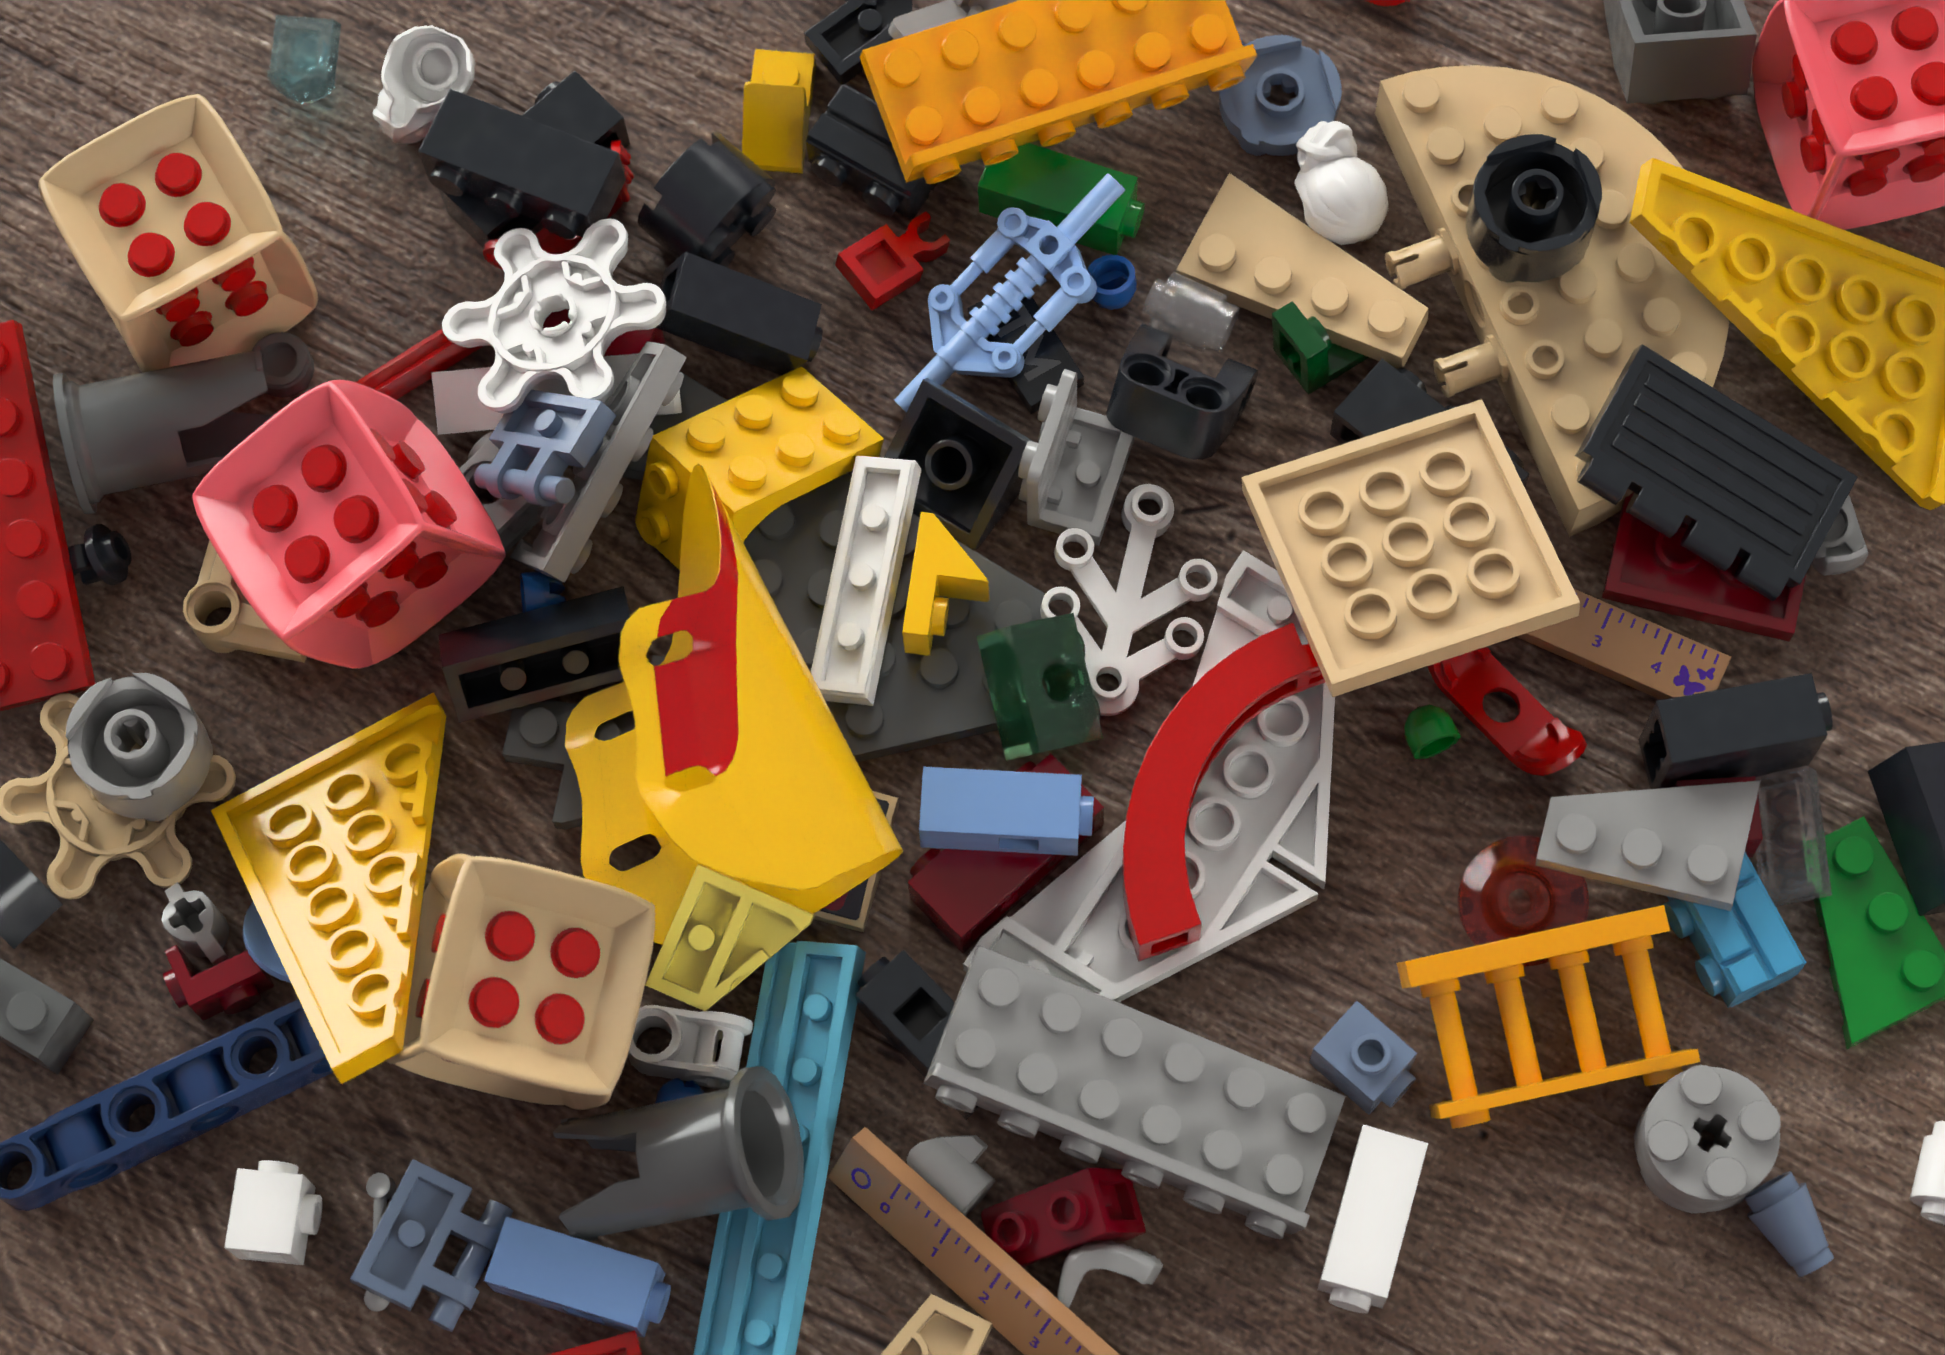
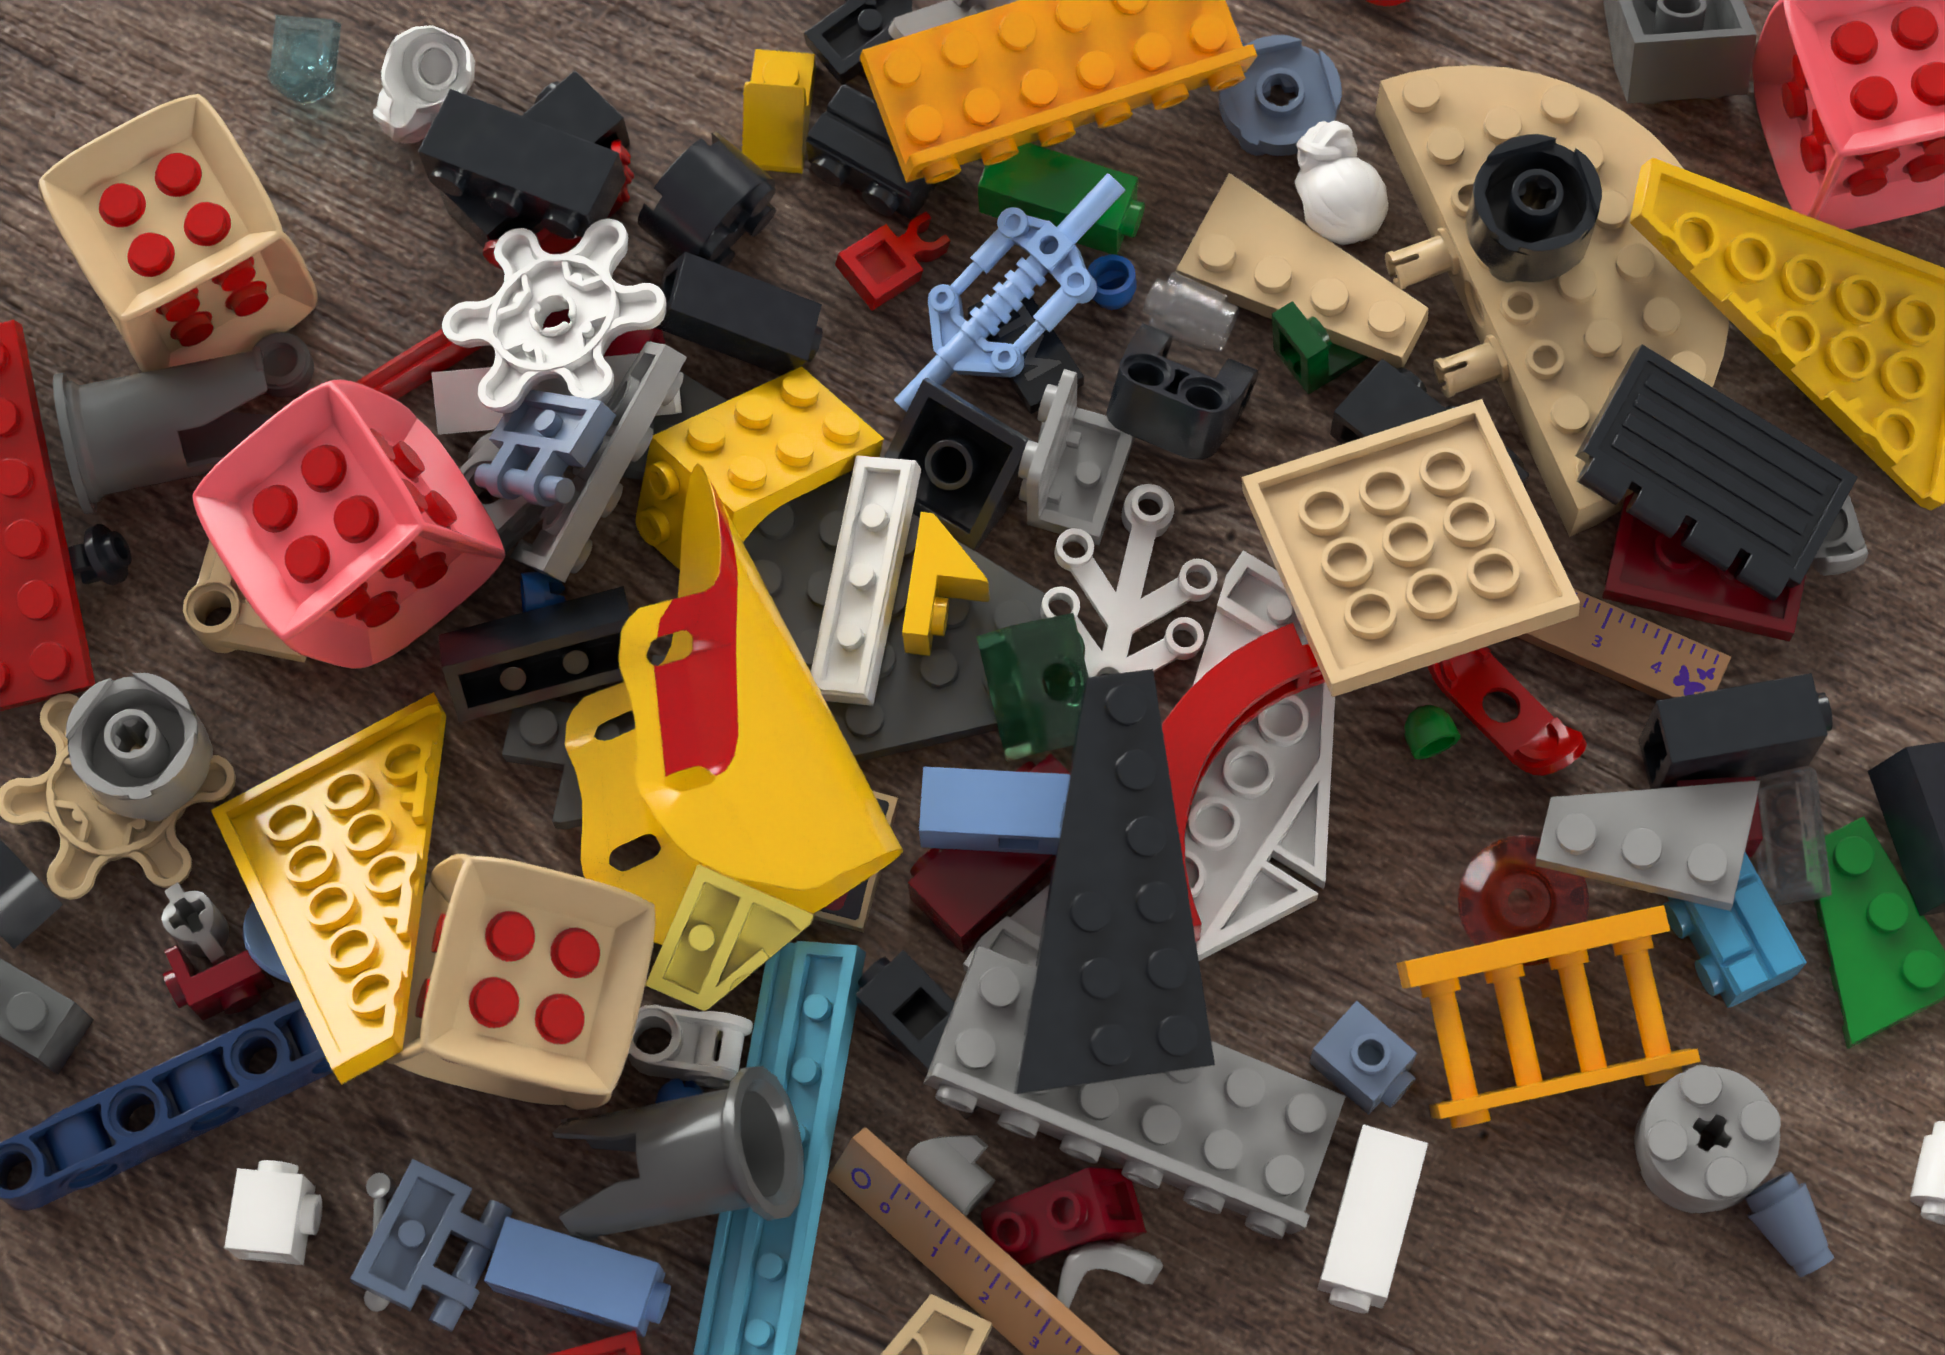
(1117, 937): none -> black wing

